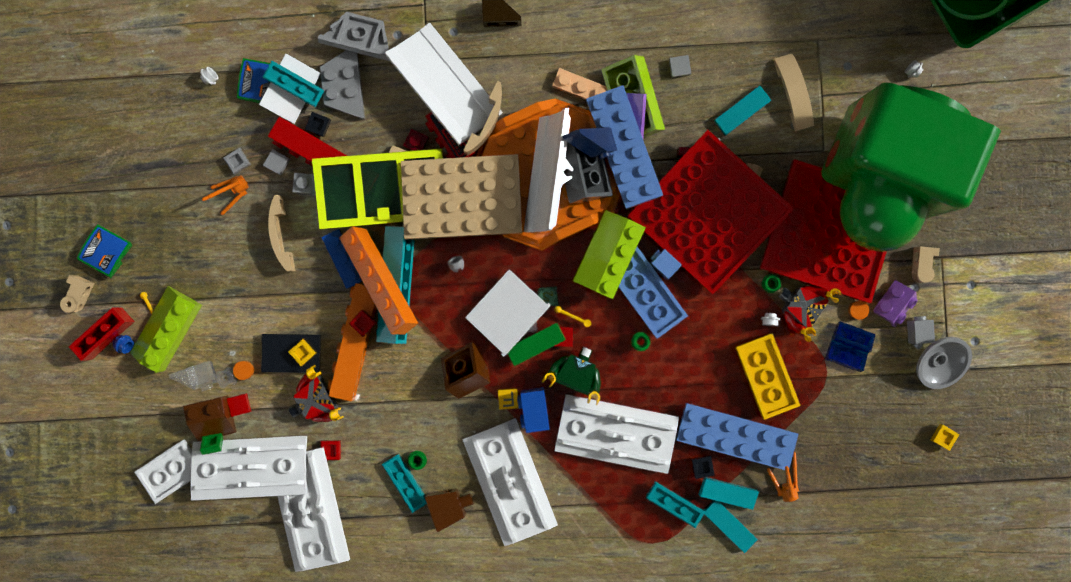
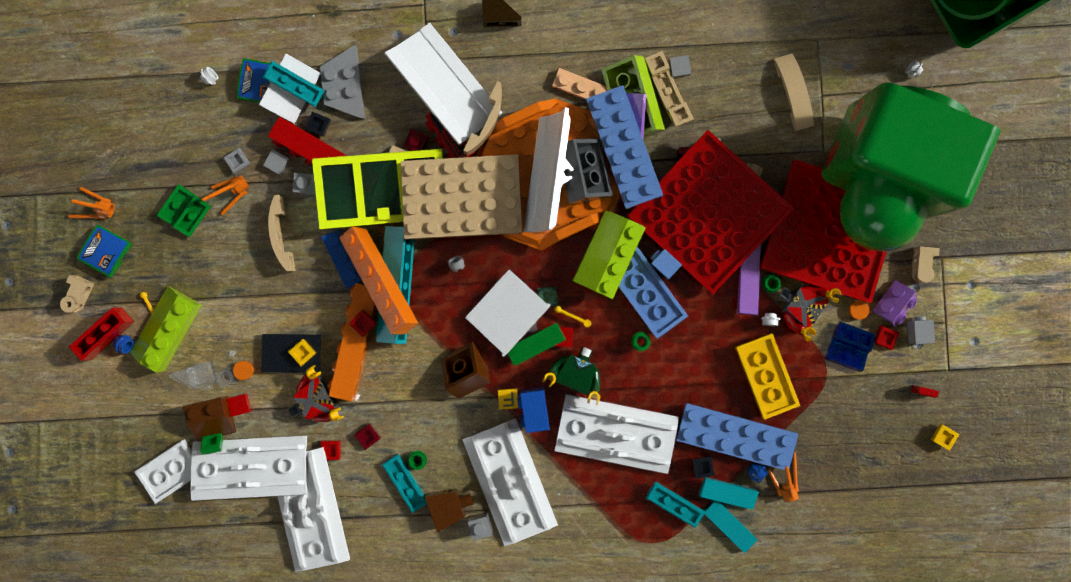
(103, 208): none -> orange plant
(184, 210): none -> green slope
(357, 35): light grey wing -> none
(367, 436): none -> dark red tile
(480, 526): none -> light grey brick
(593, 141): dark blue slope -> none
(667, 90): none -> tan slope
(742, 110): teal tile -> none
(749, 284): none -> medium lavender tile
(757, 472): none -> blue plate
(886, 337): none -> red tile
(924, 391): none -> red tile
(944, 362): light grey dish -> none

